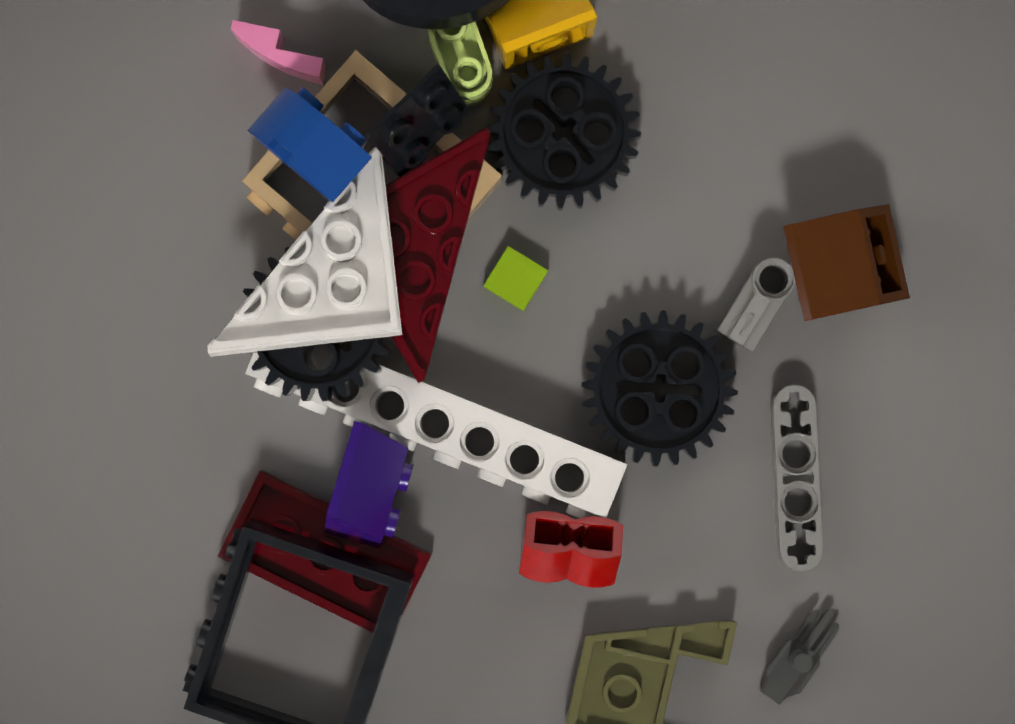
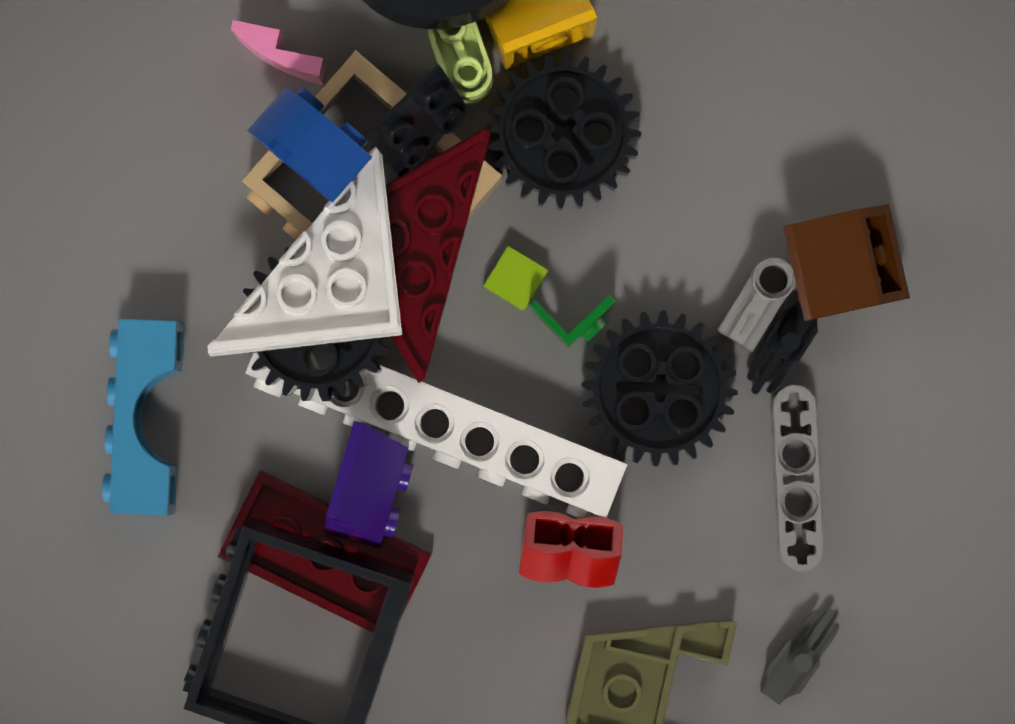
(139, 477): none -> dark azure arch
(586, 328): none -> green bracket
(787, 340): none -> black piece

